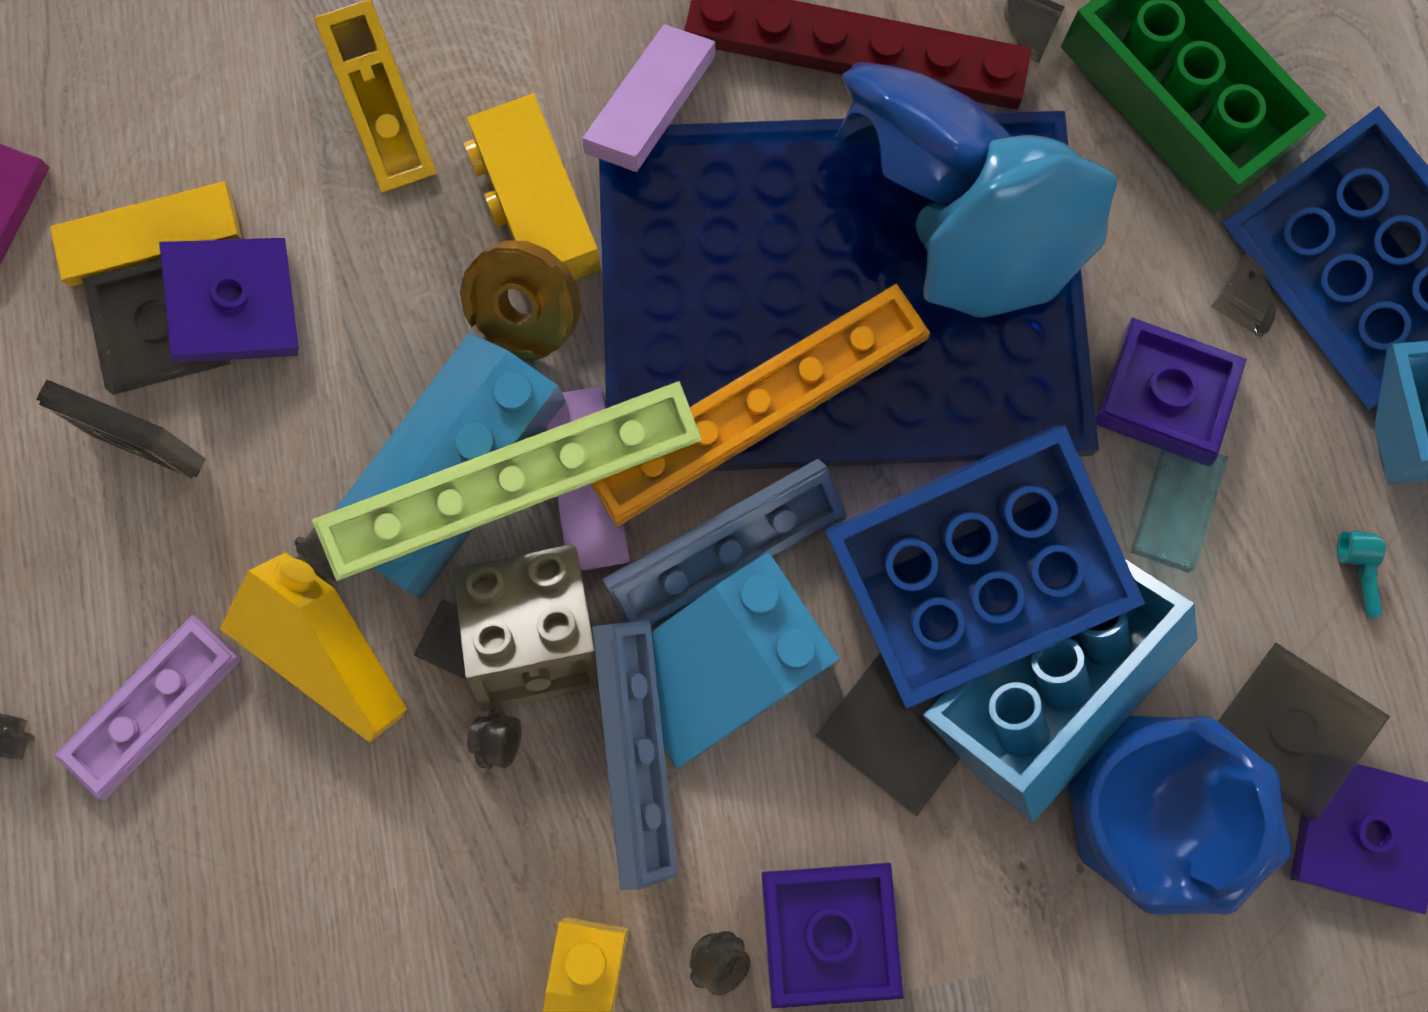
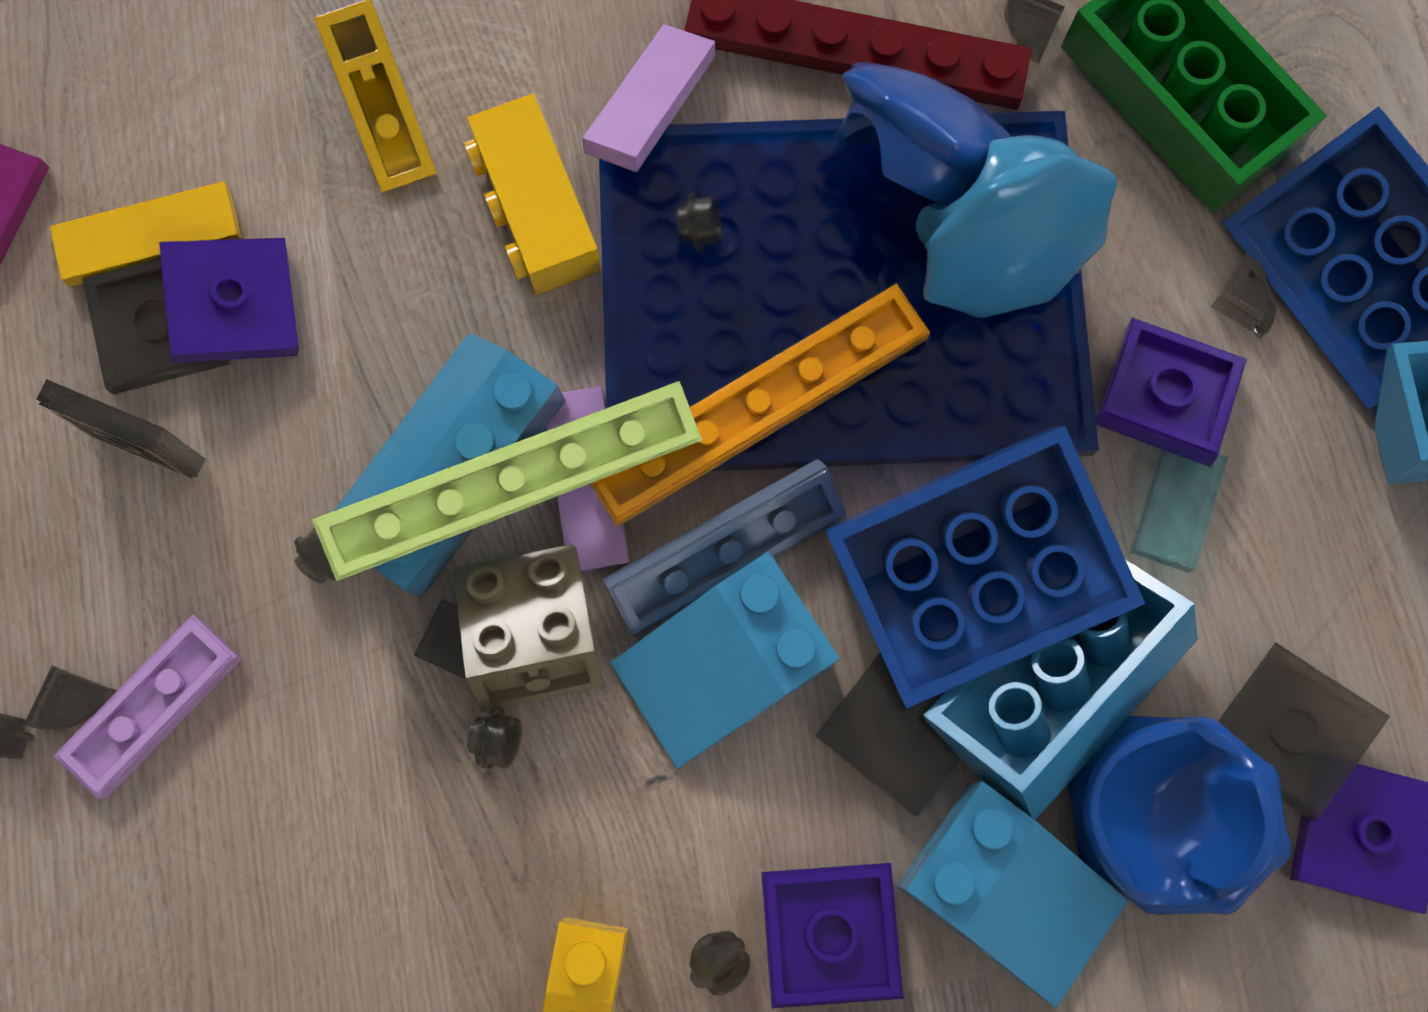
(66, 700): none -> clear smoke tile
(313, 642): yellow slope -> none
(538, 276): pearl gold tile -> none
(635, 754): sand blue tile -> none
(700, 221): none -> clear smoke plate
(1013, 891): none -> dark azure slope
(1368, 552): teal hand -> none

